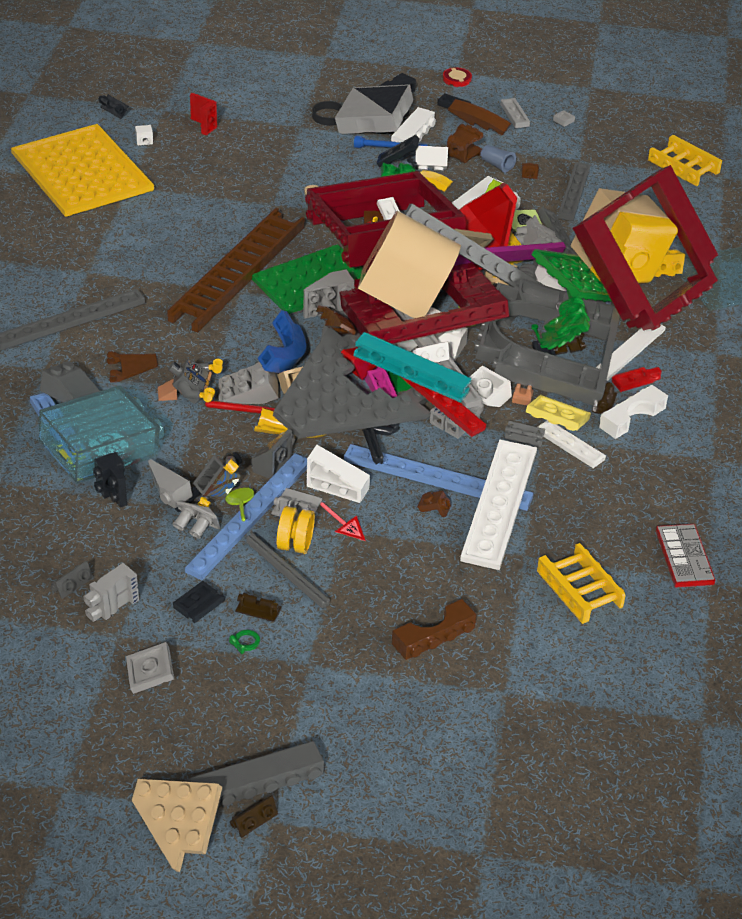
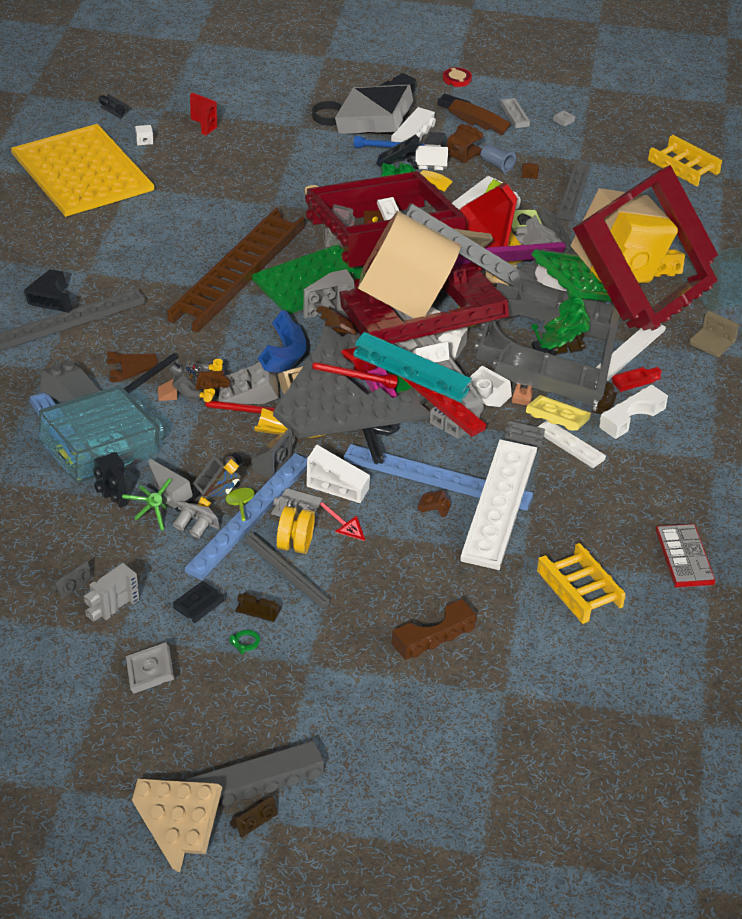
(47, 292): none -> black arch
(149, 374): none -> black bar
(153, 500): none -> bright green plant
(211, 379): none -> reddish brown hinge
(346, 217): none -> clear slope
(388, 380): none -> red piece
(436, 139): none -> black slope
(715, 335): none -> dark tan bracket

